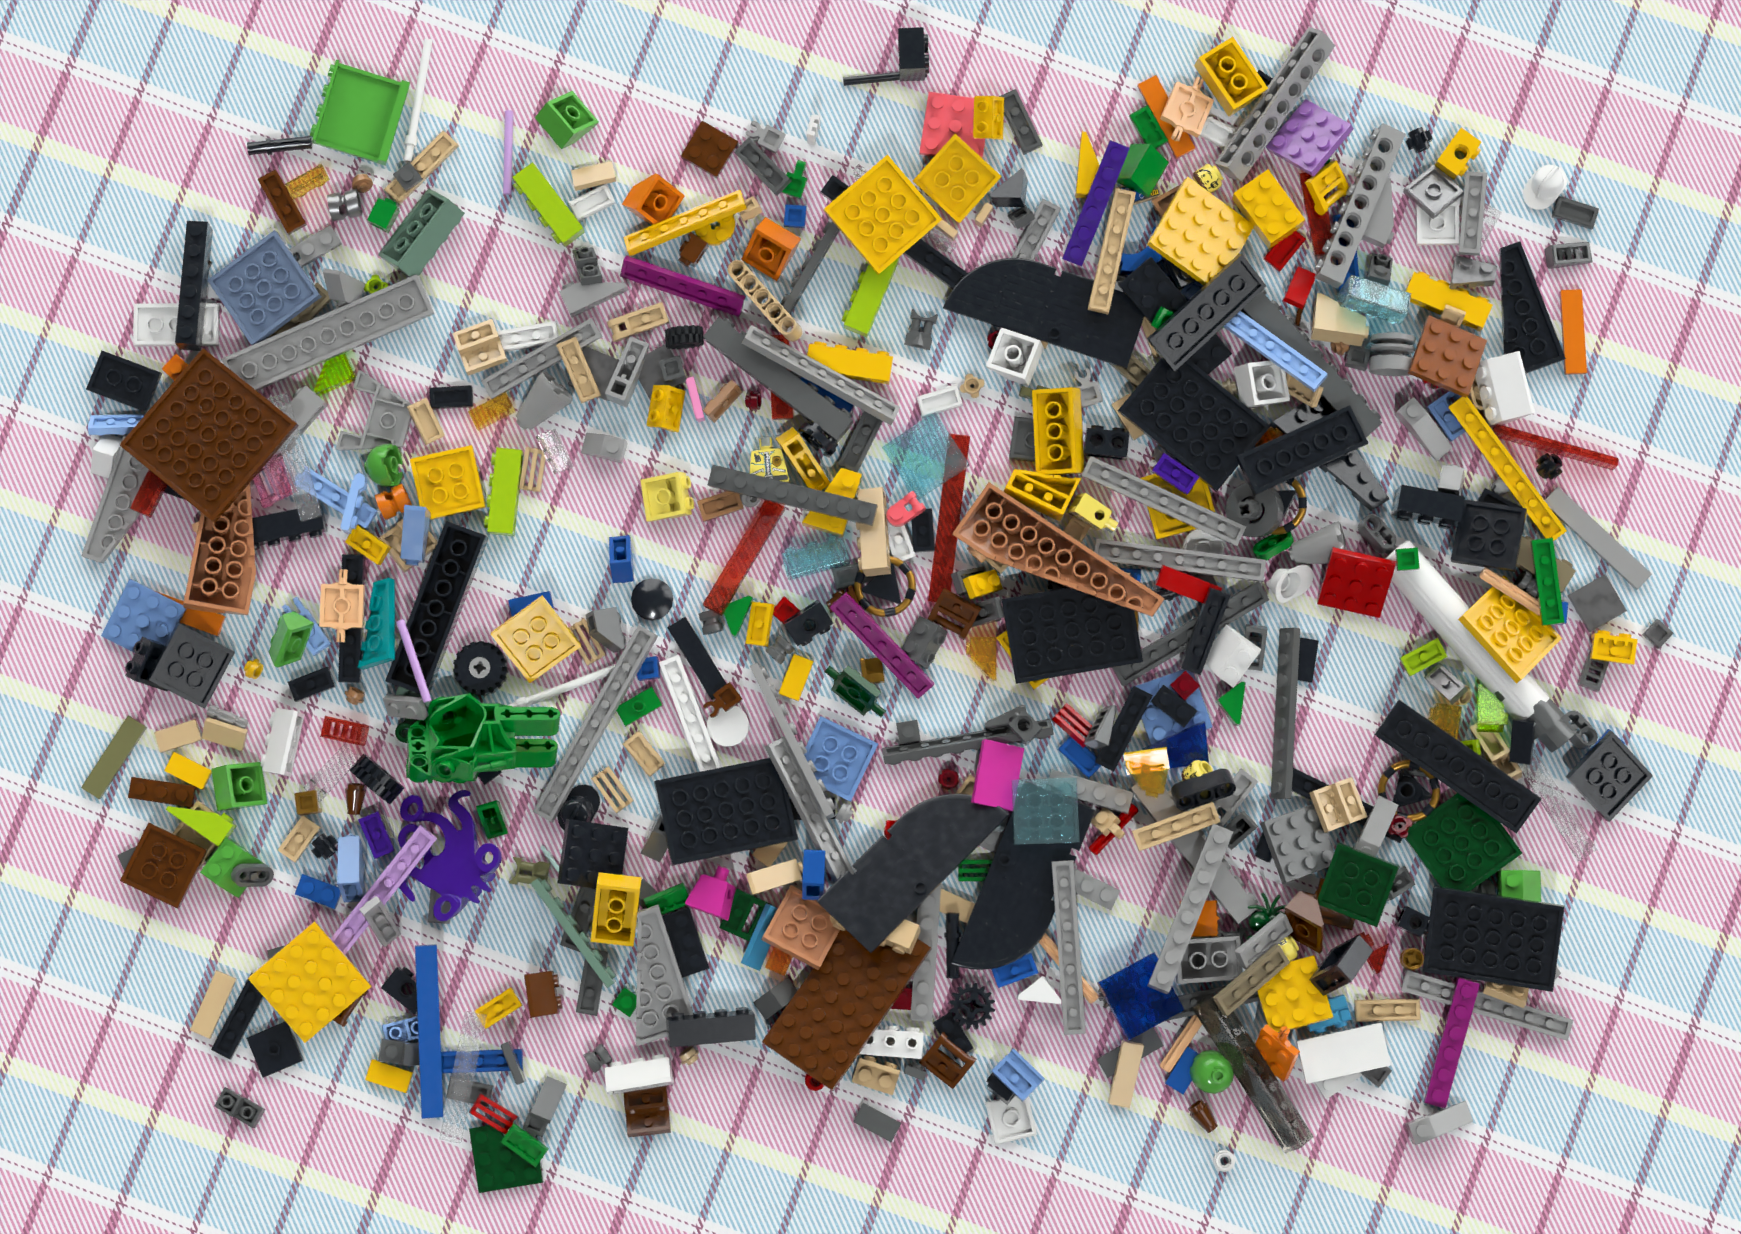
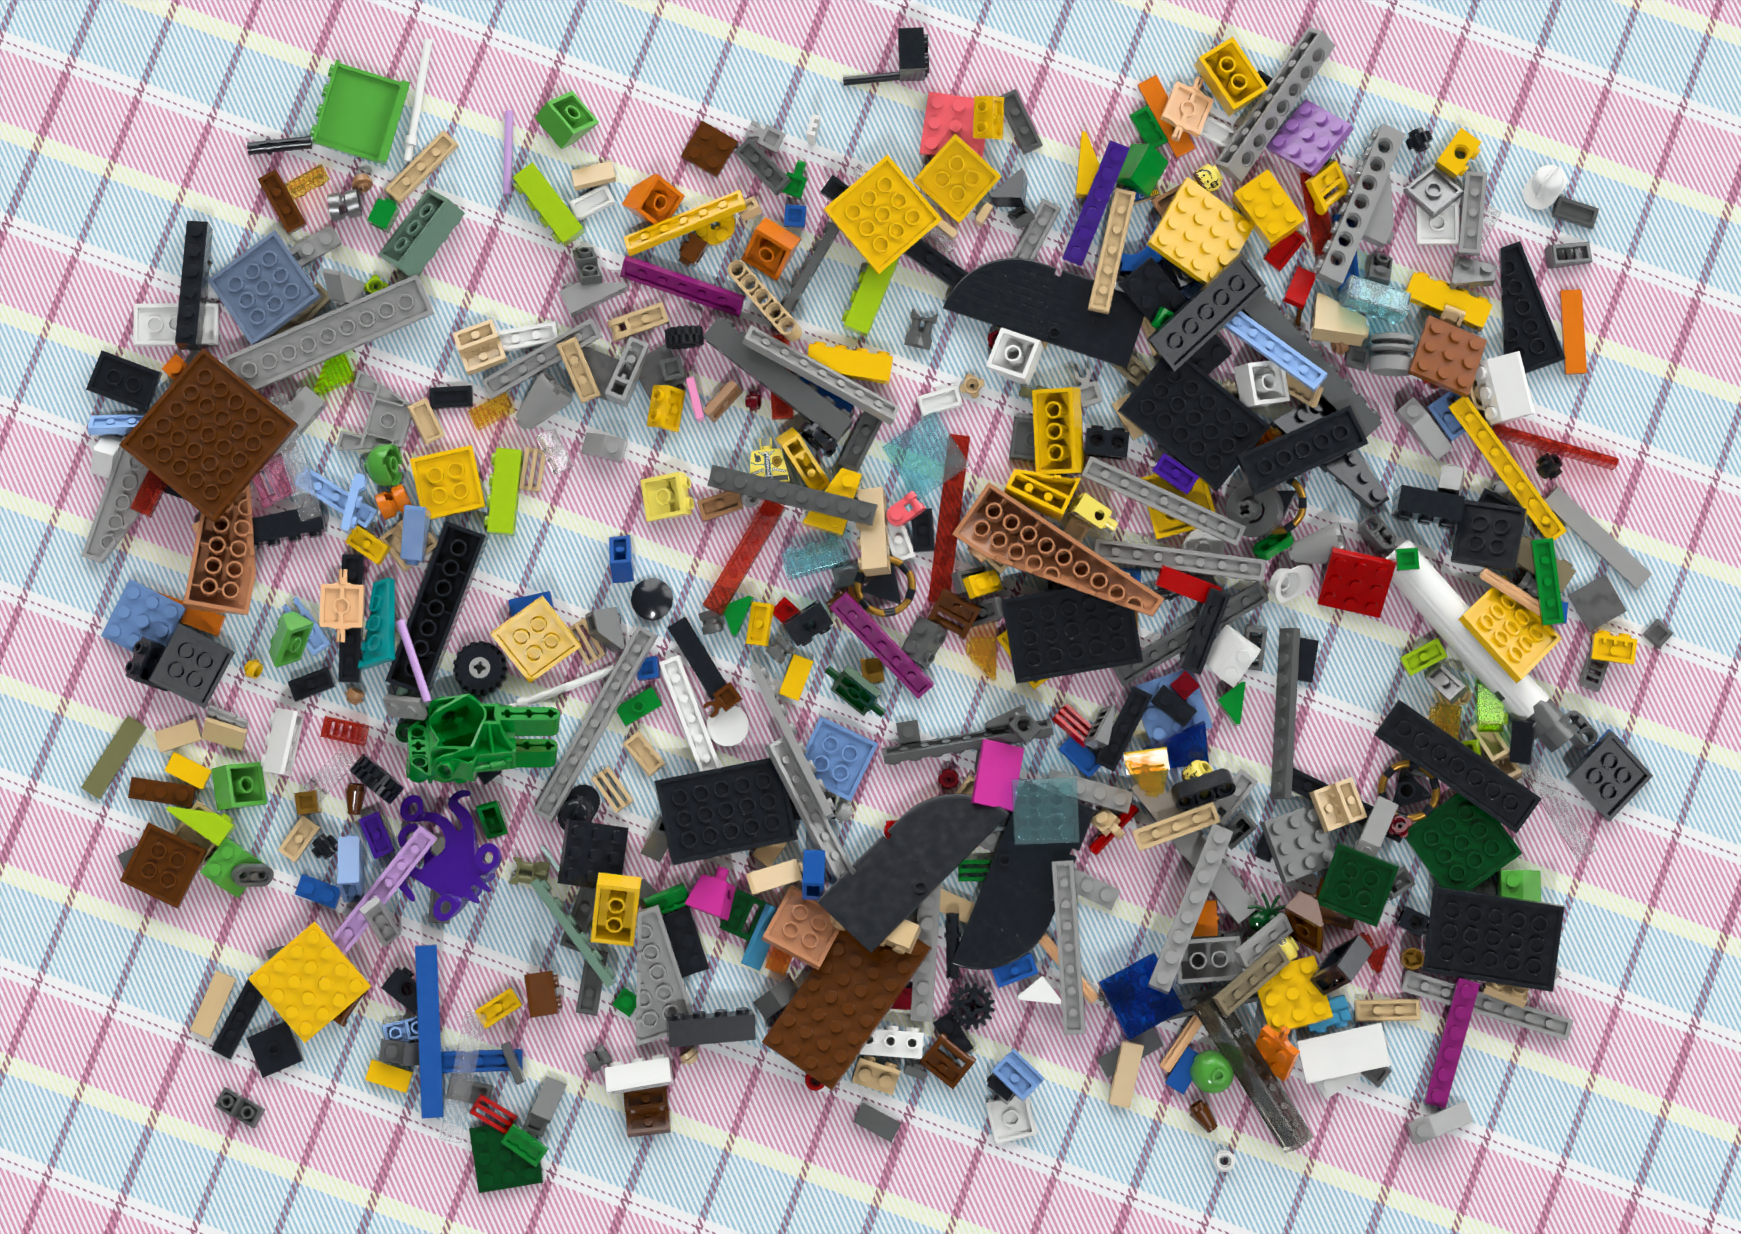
(407, 177): dark grey plate -> none

